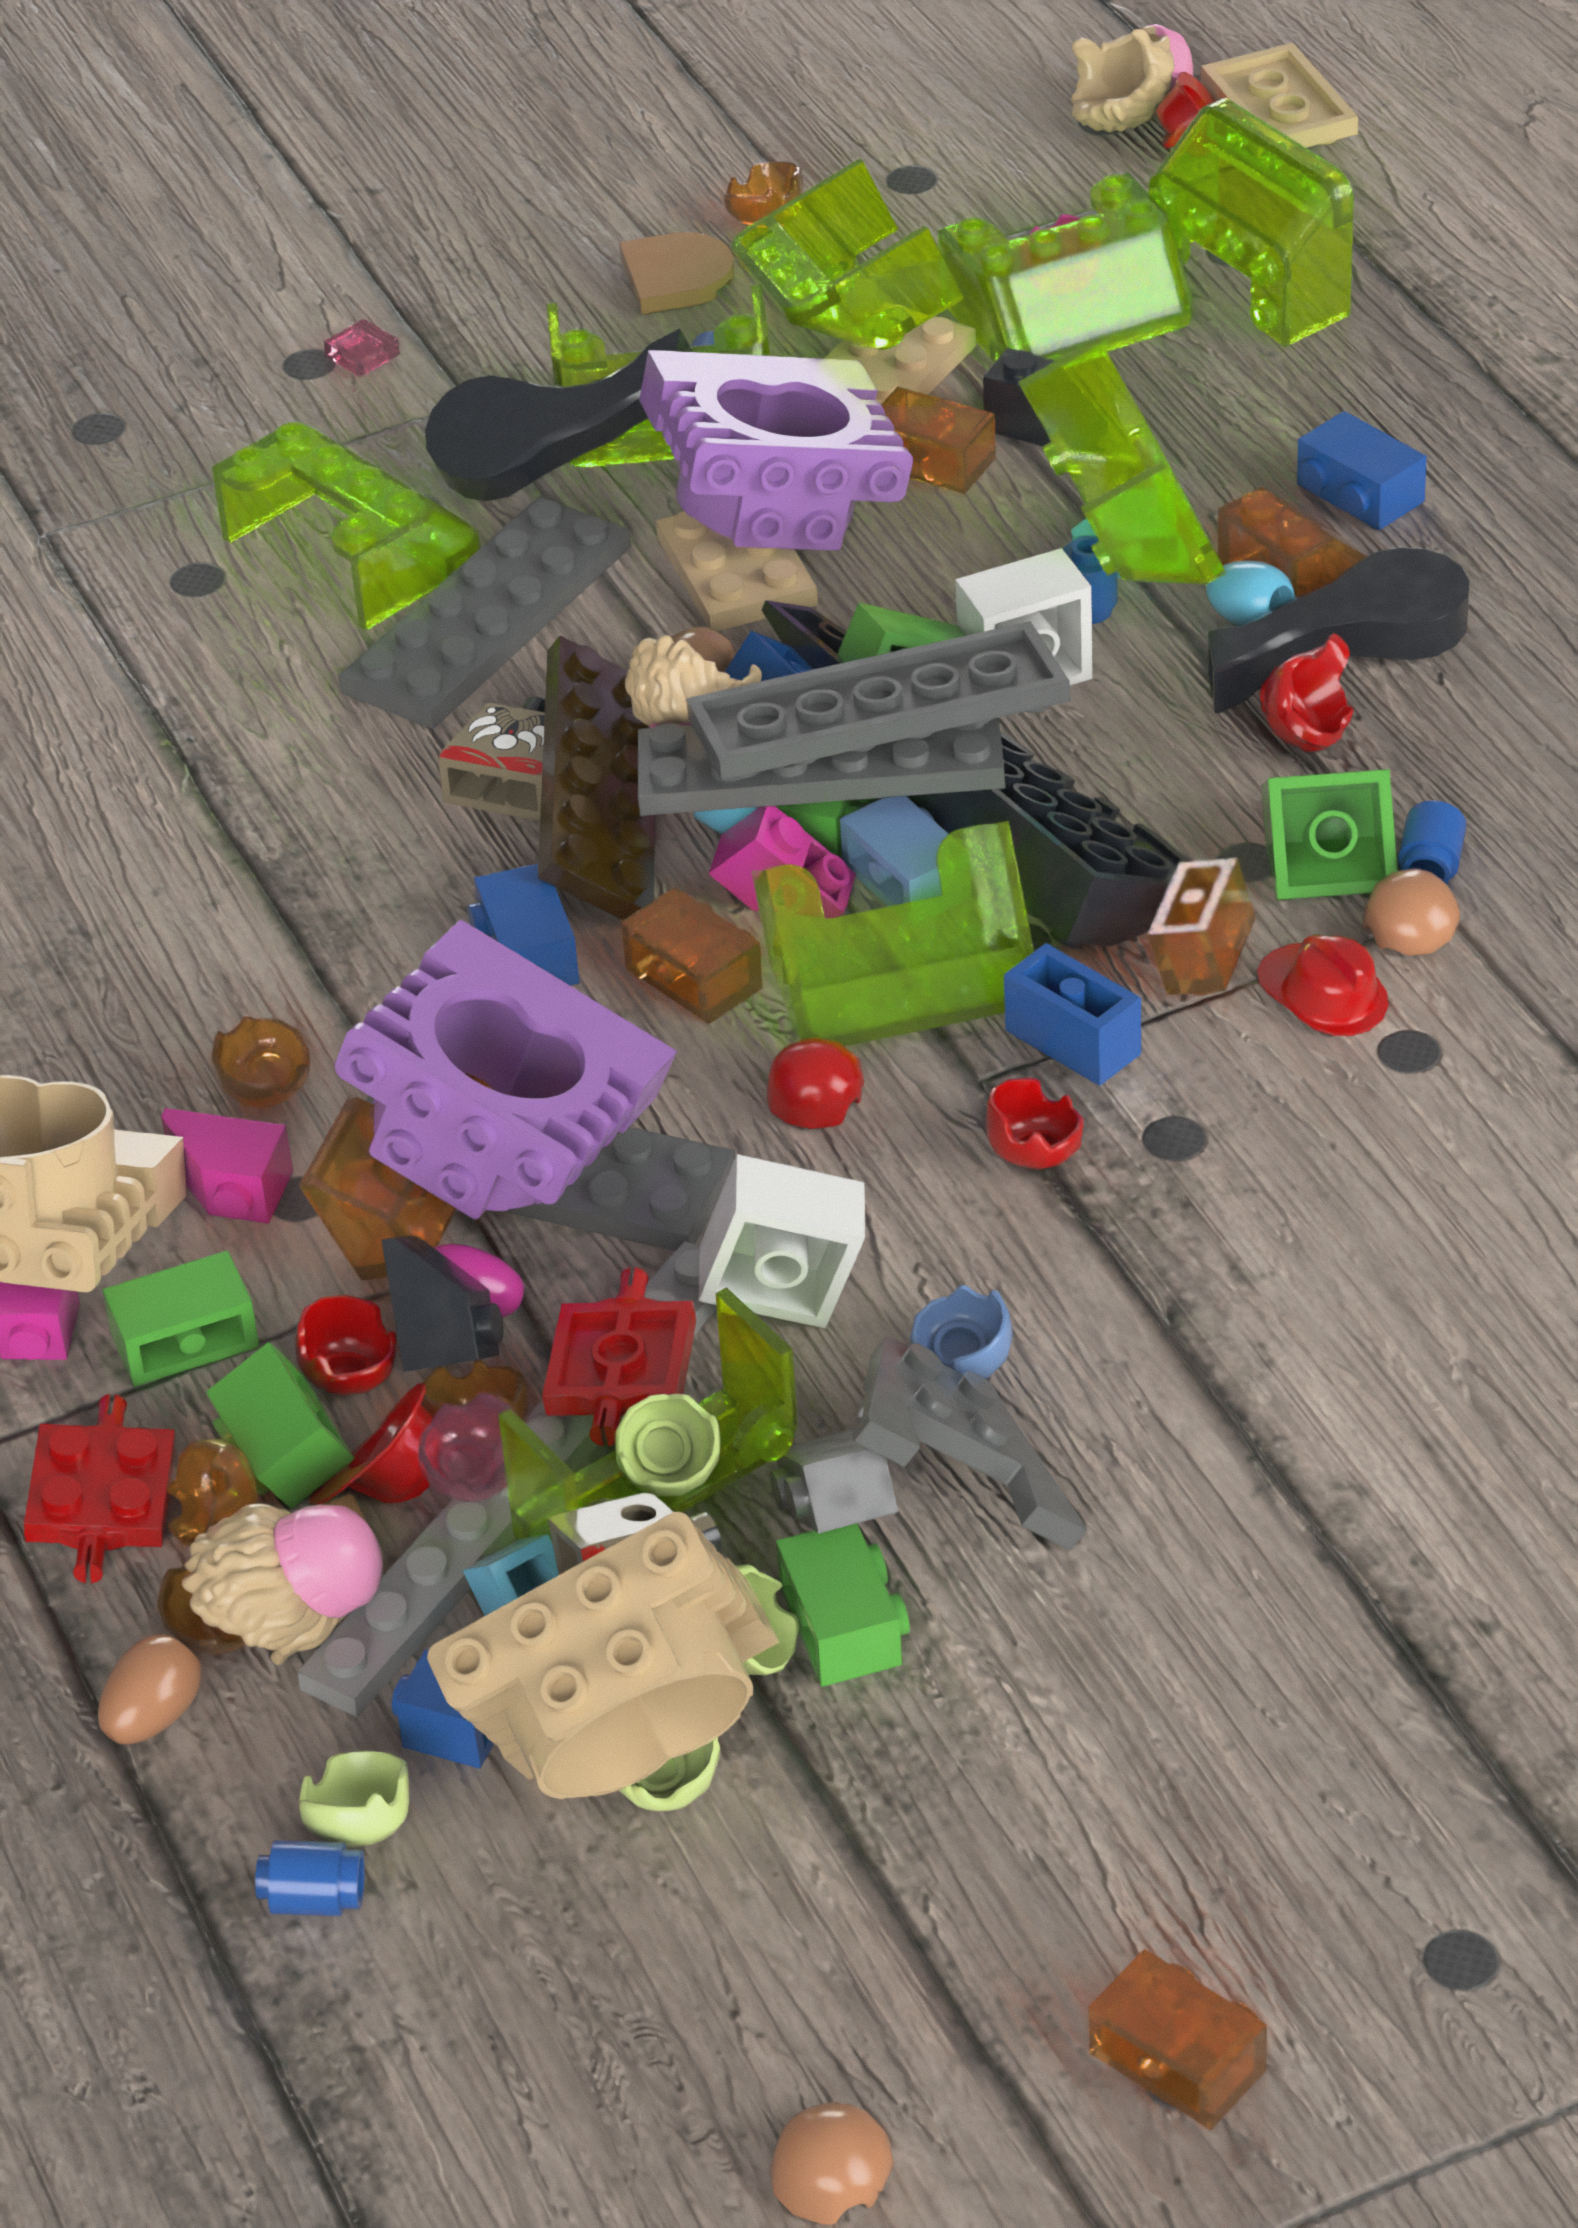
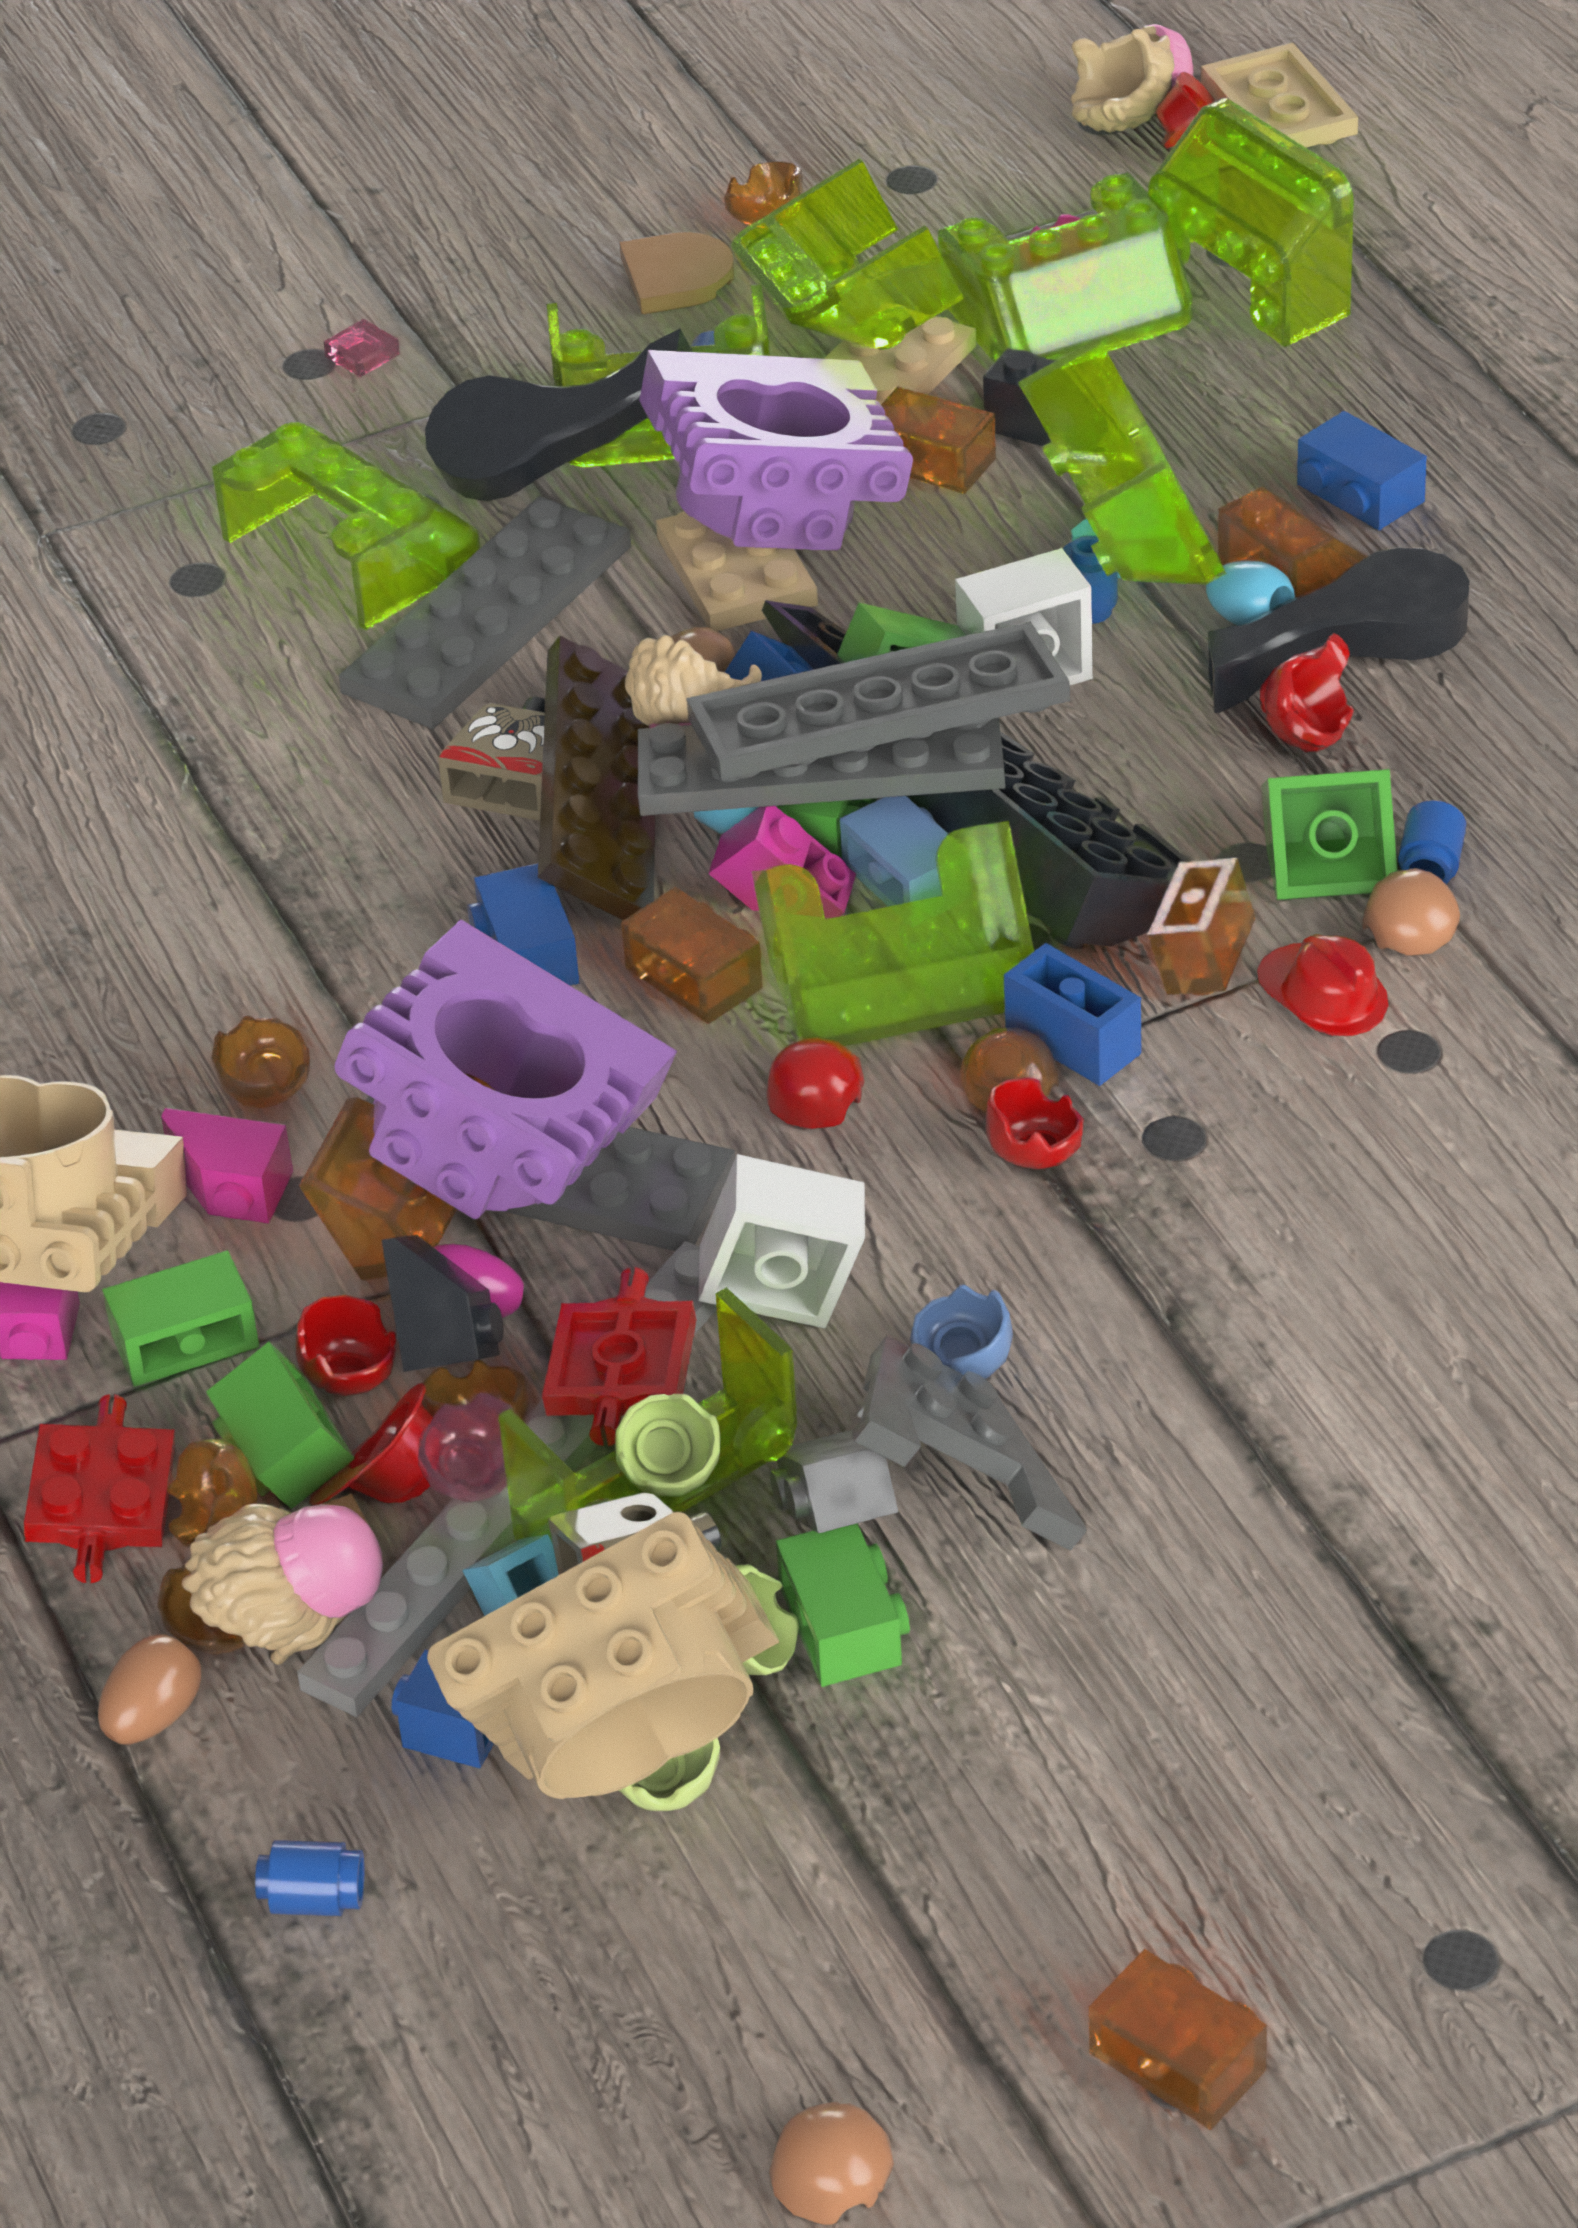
(357, 1799): yellowish green hair -> none
(1005, 1056): none -> clear orange hair

